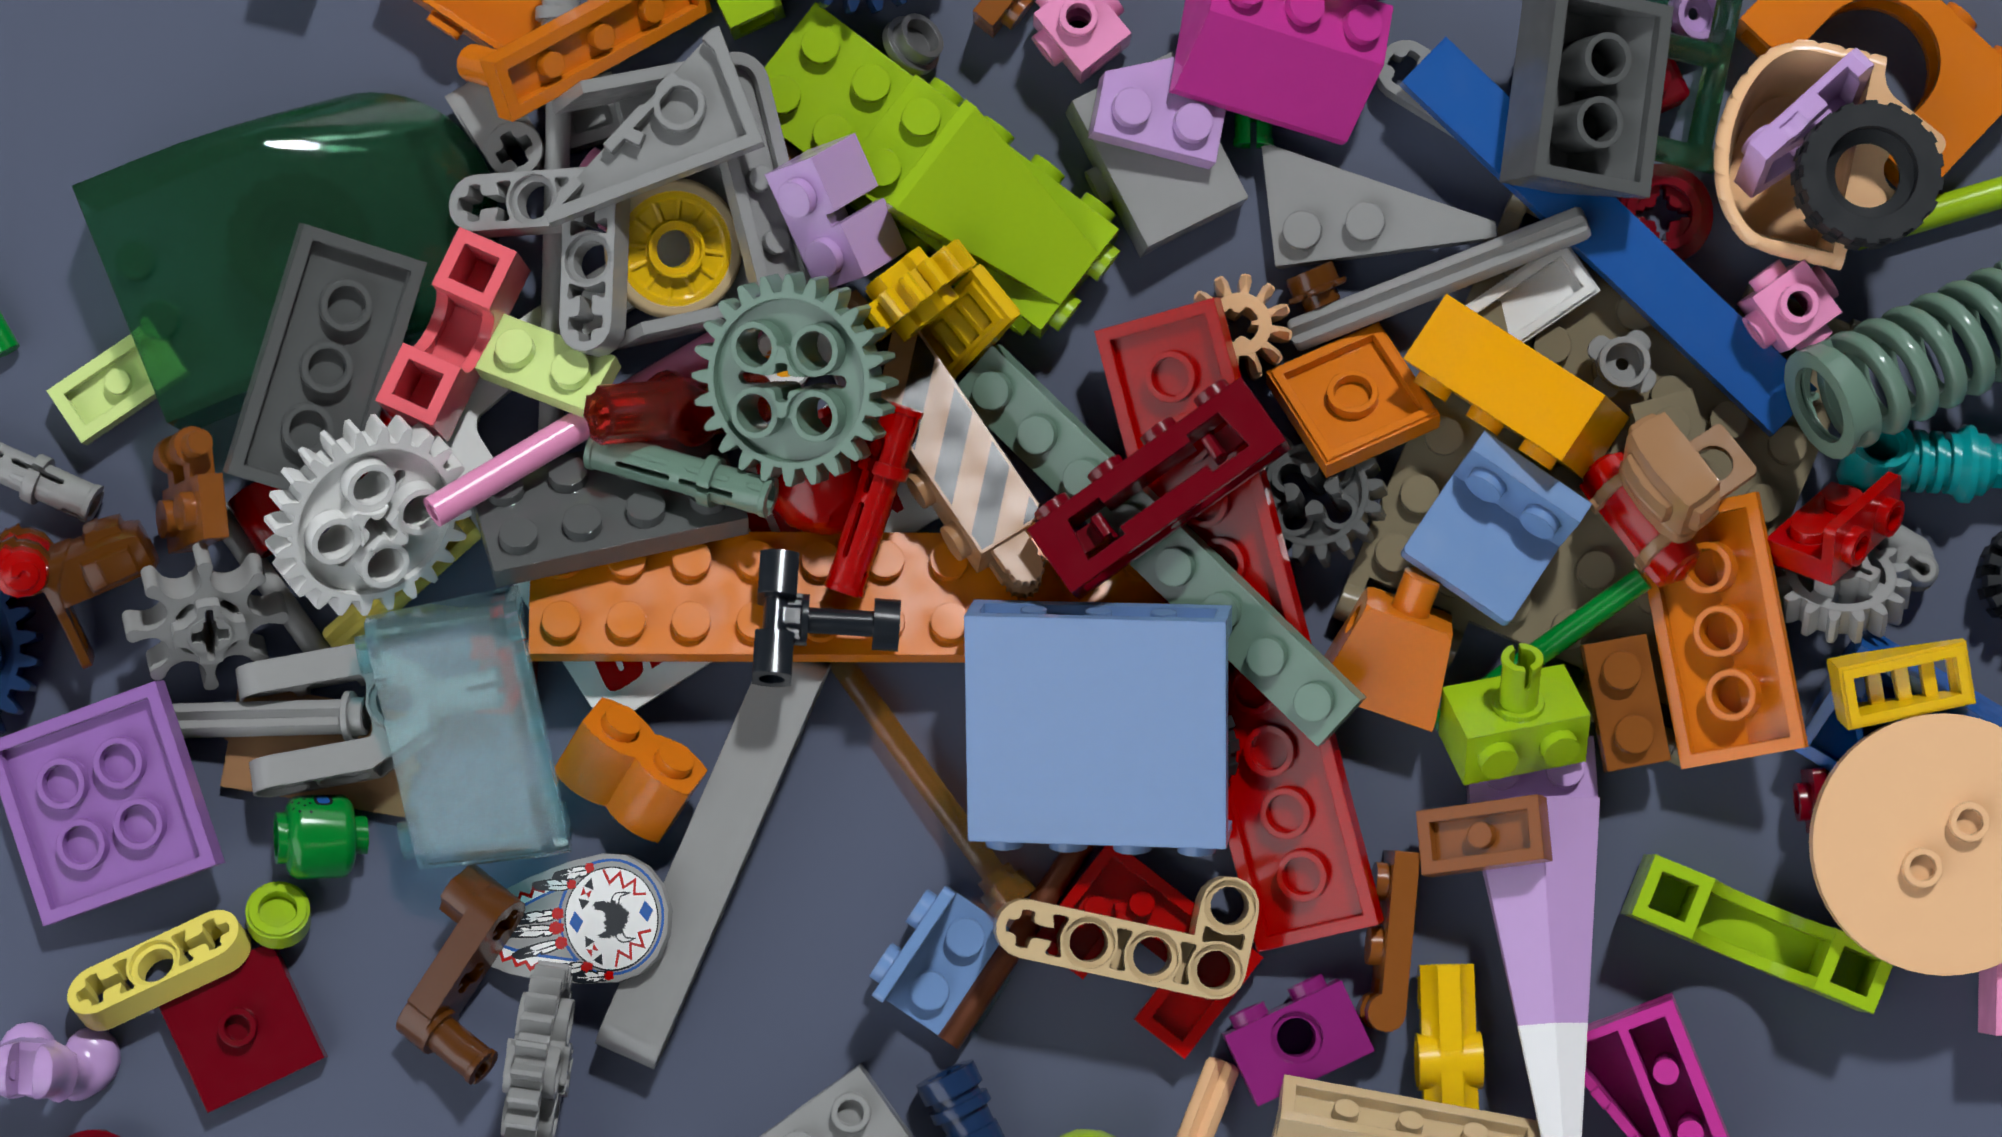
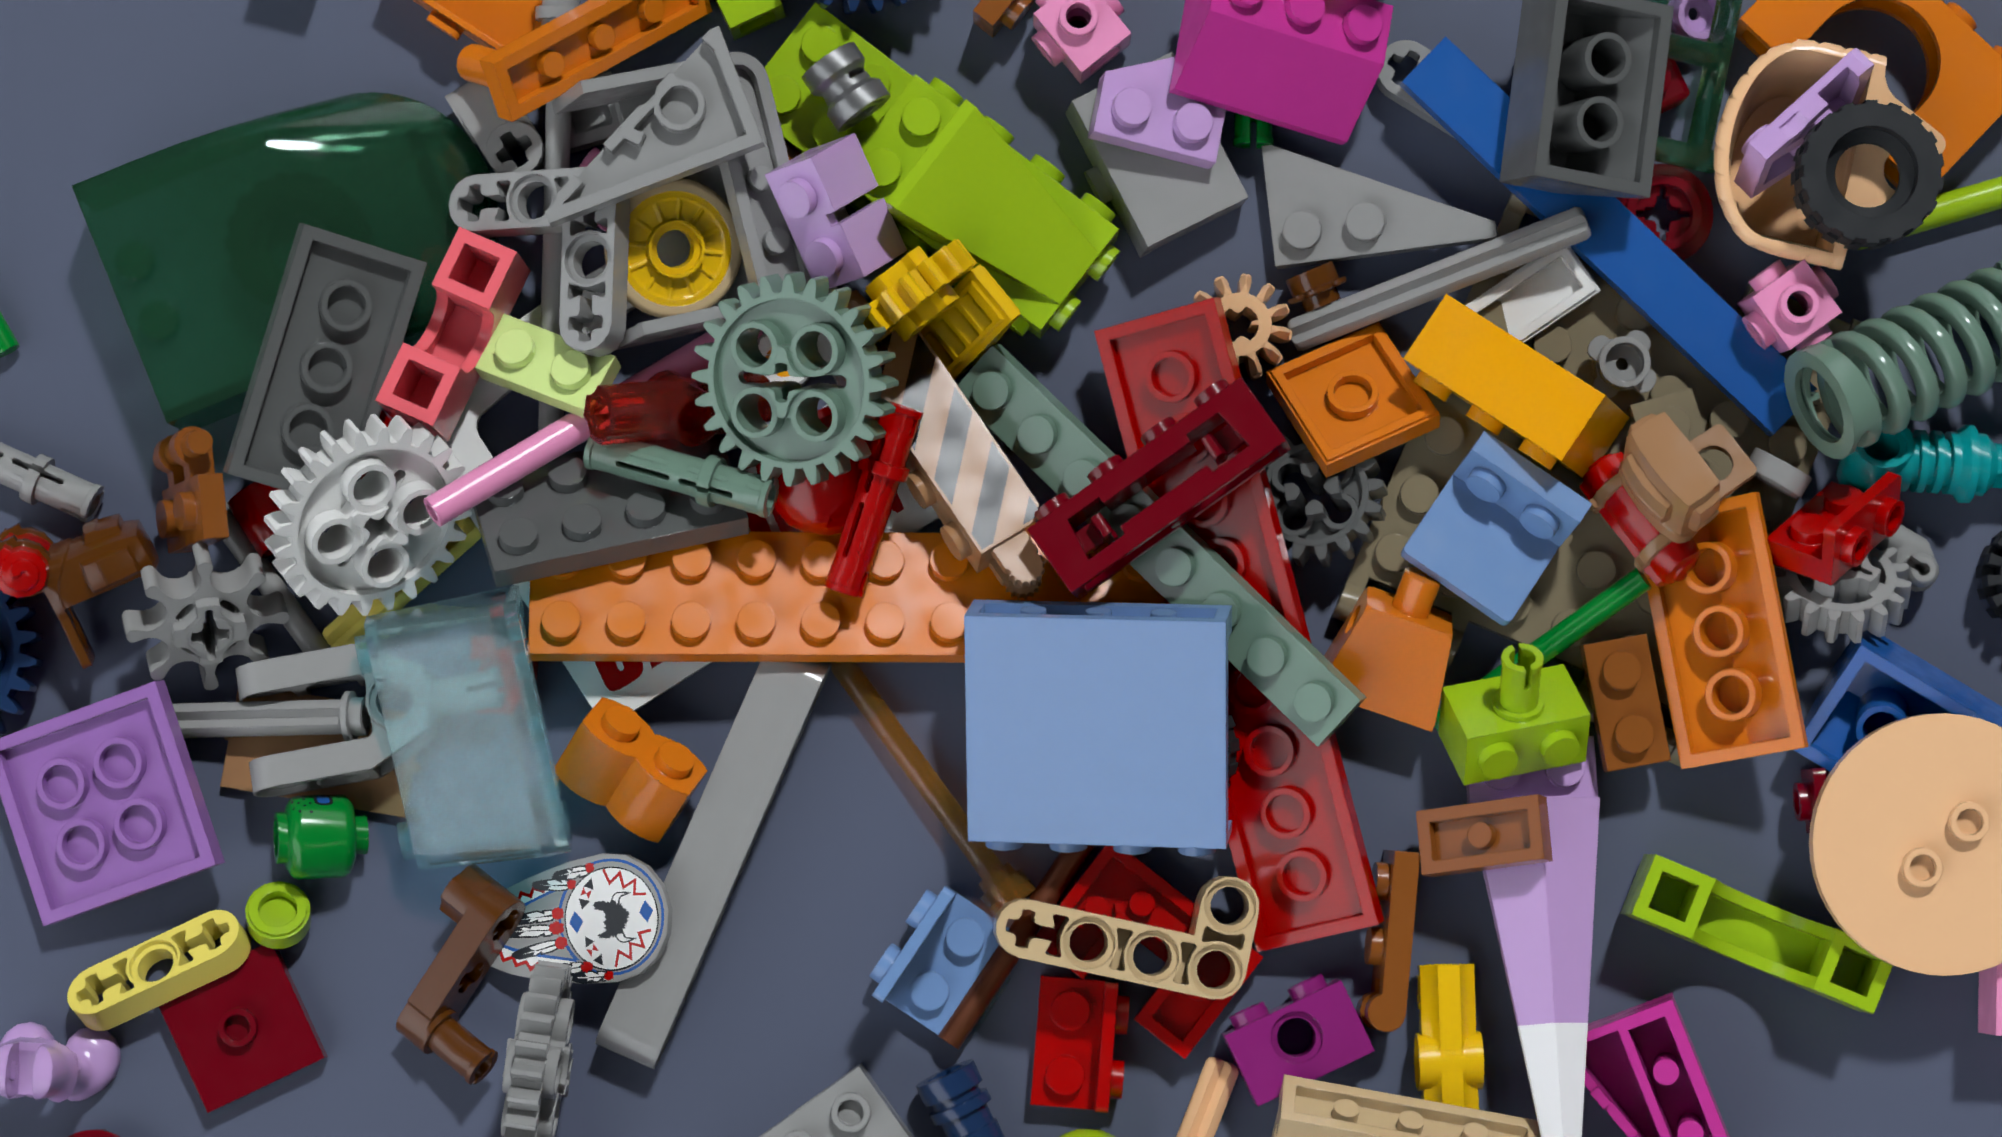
(104, 391): yellowish green plate -> none
(790, 619): black bar -> none
(846, 86): none -> flat silver wheel
(913, 43): flat silver plate -> none
(1077, 1043): none -> red bracket
(1779, 474): none -> light grey tile
(1871, 664): yellow slope -> none

